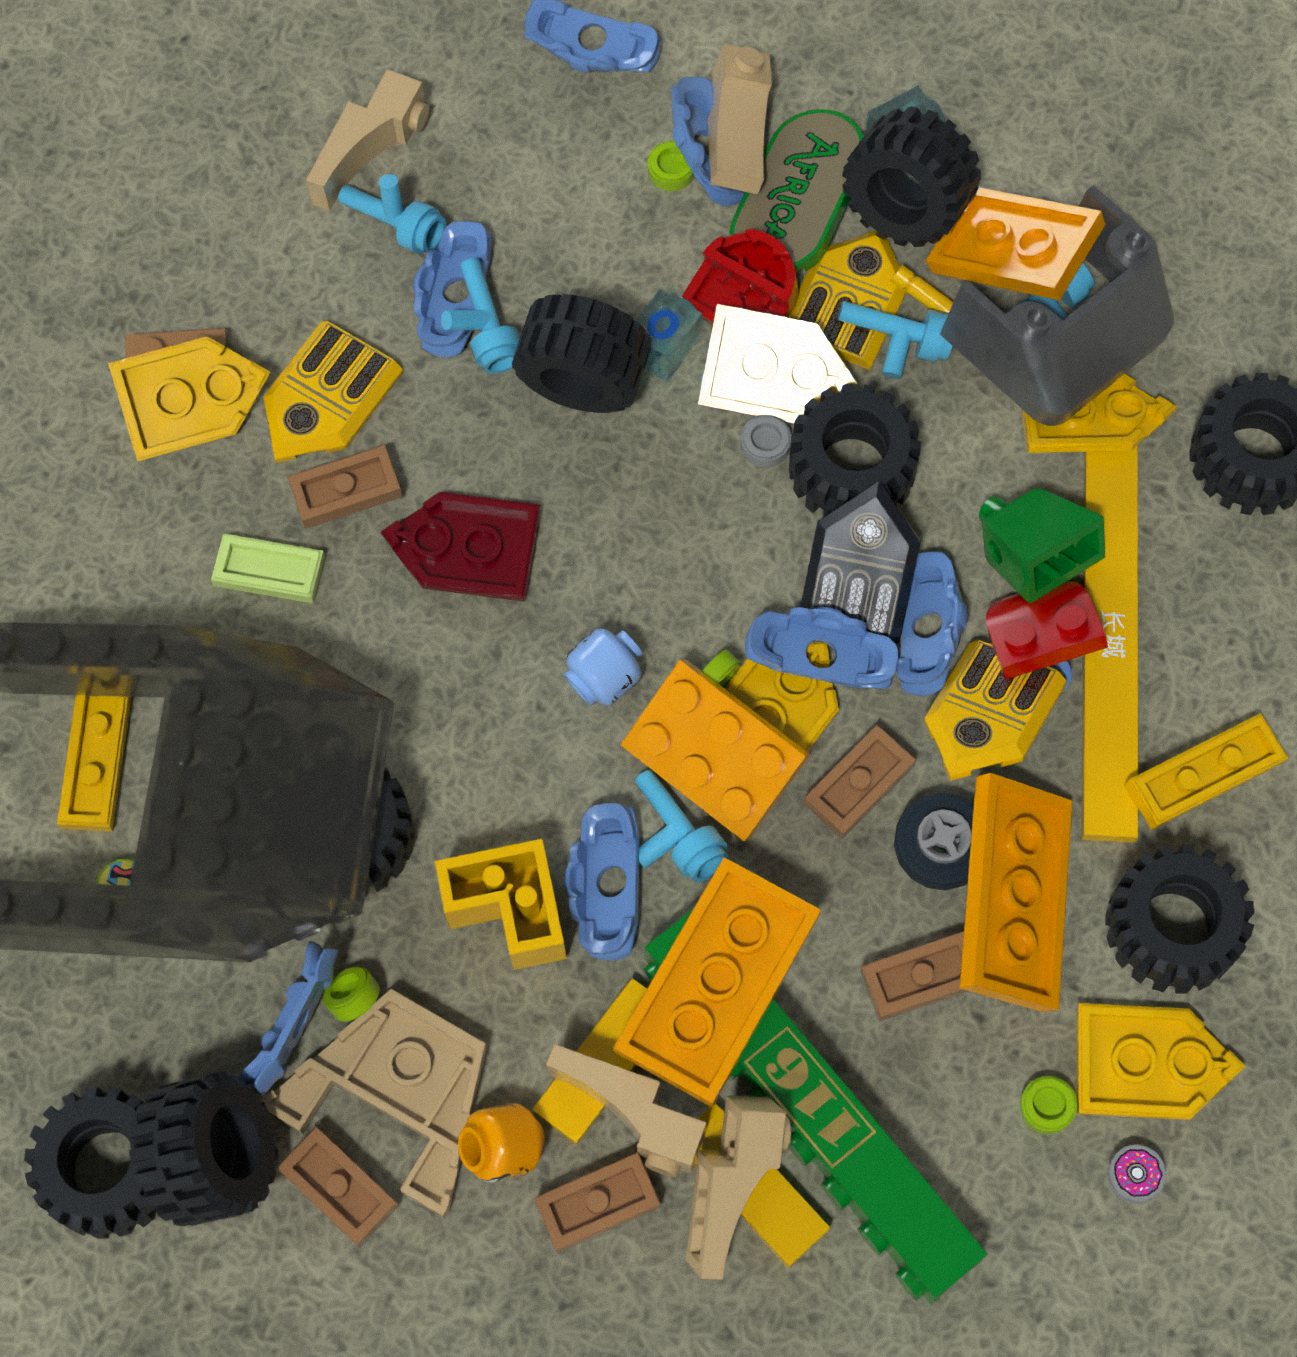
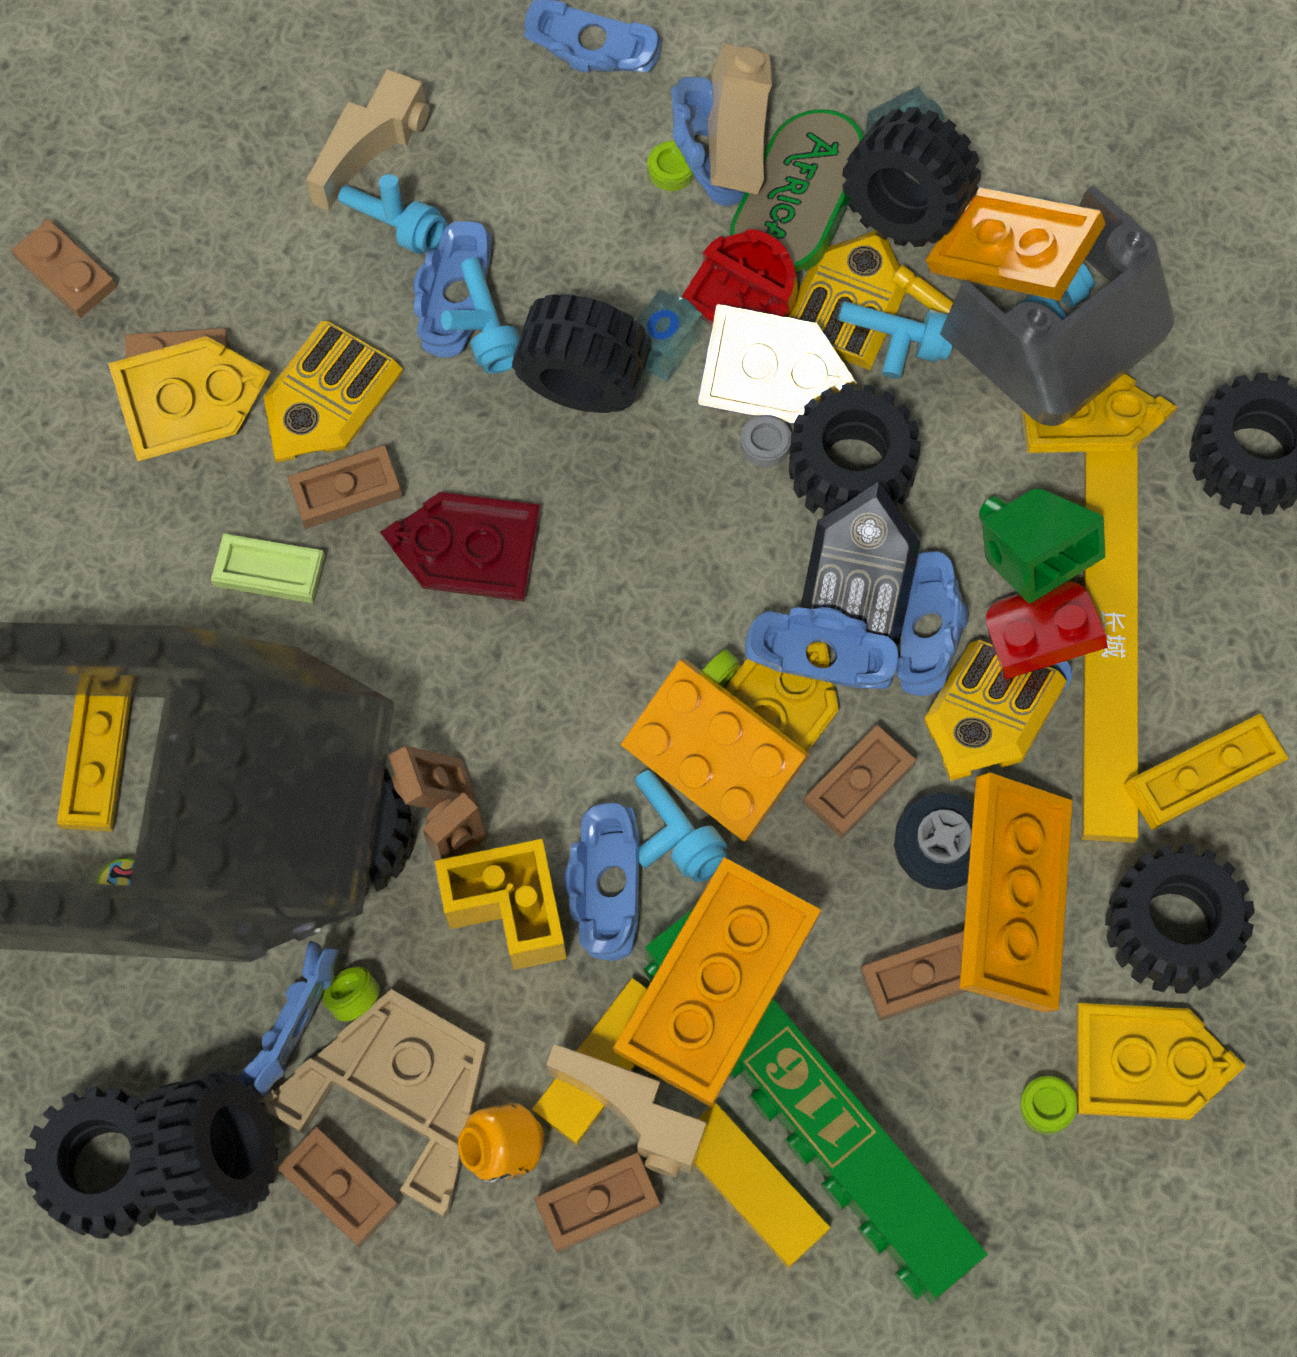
(64, 268): none -> medium nougat plate
(429, 777): none -> medium nougat plate
(453, 828): none -> medium nougat plate
(603, 667): light blue head -> none
(751, 1143): tan slope -> none
(1136, 1174): tile -> none

